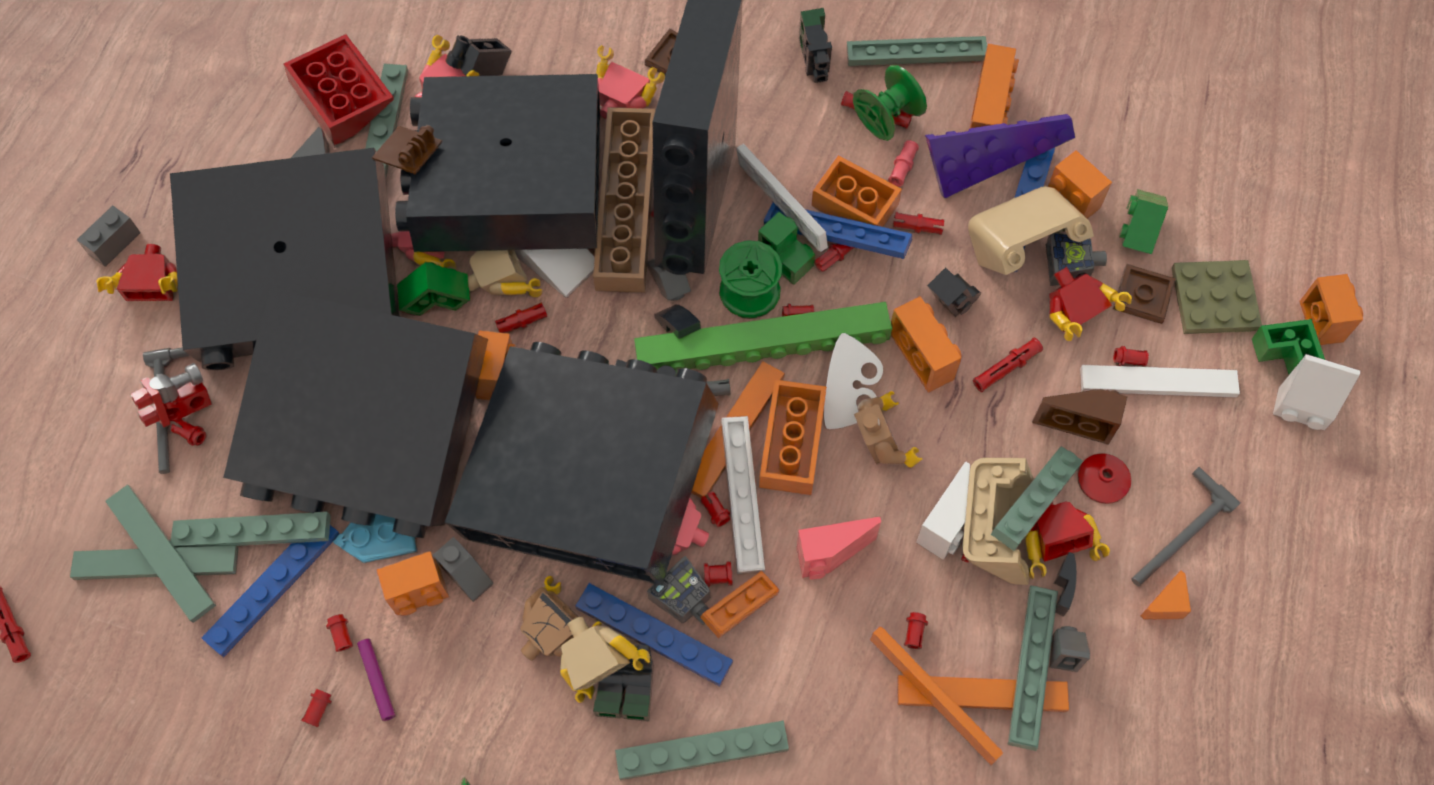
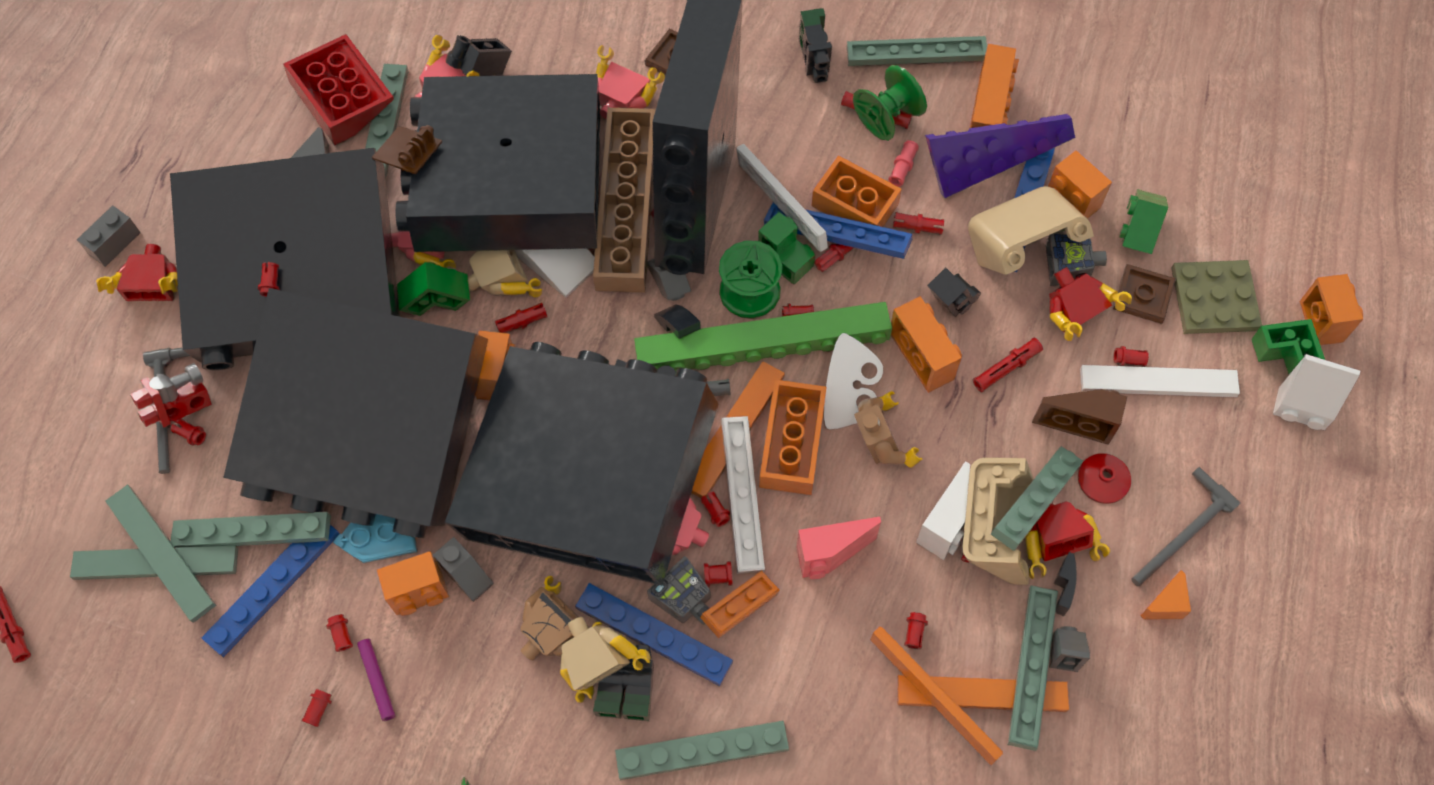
(268, 278): none -> red pin

